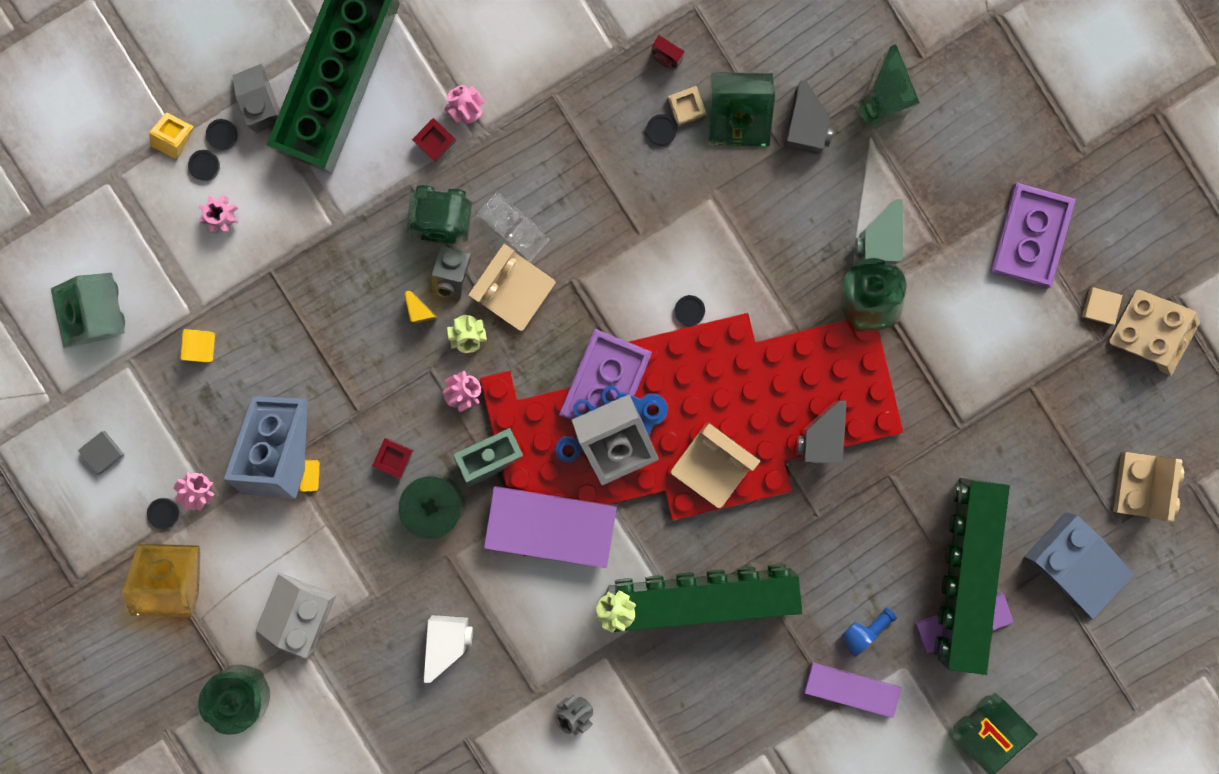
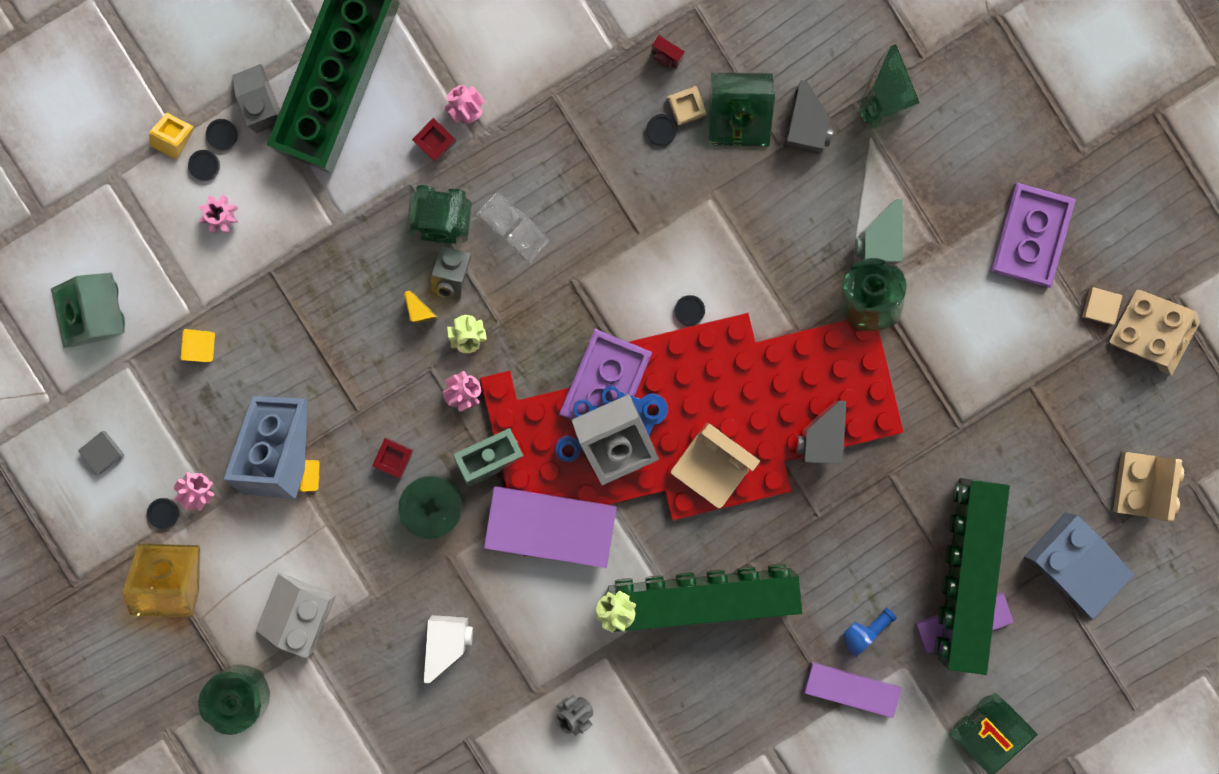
(512, 288): tan bracket -> none

